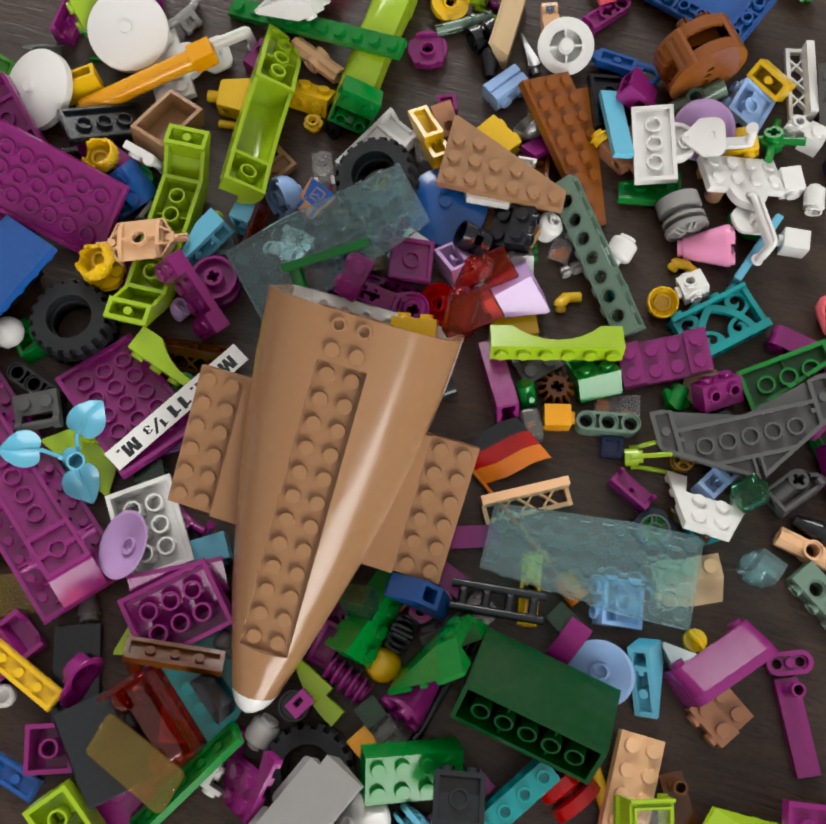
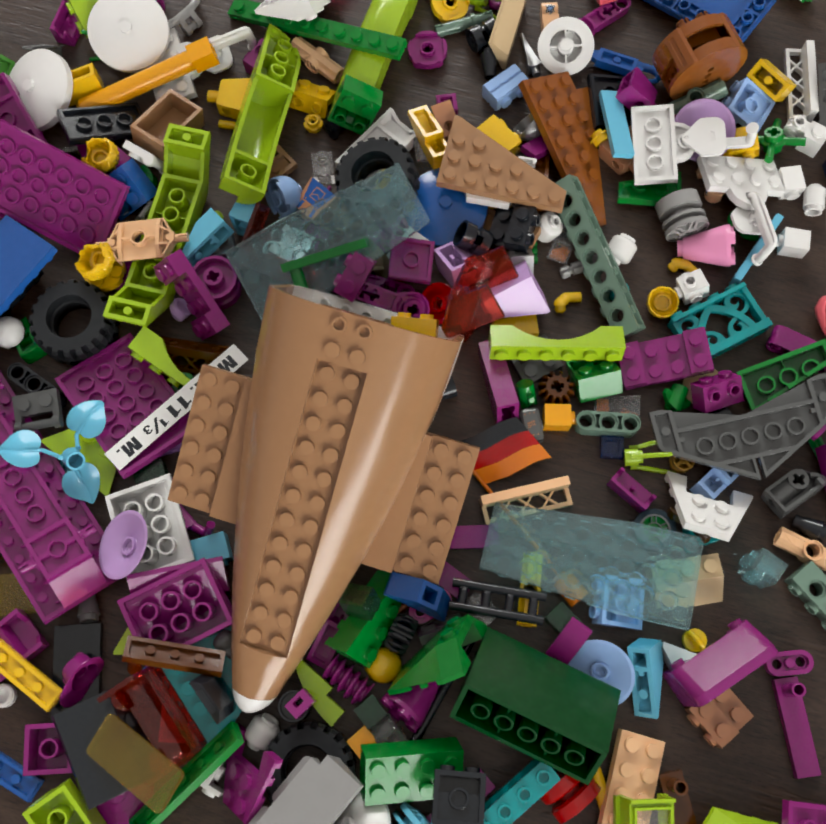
(749, 493): clear green brick -> none

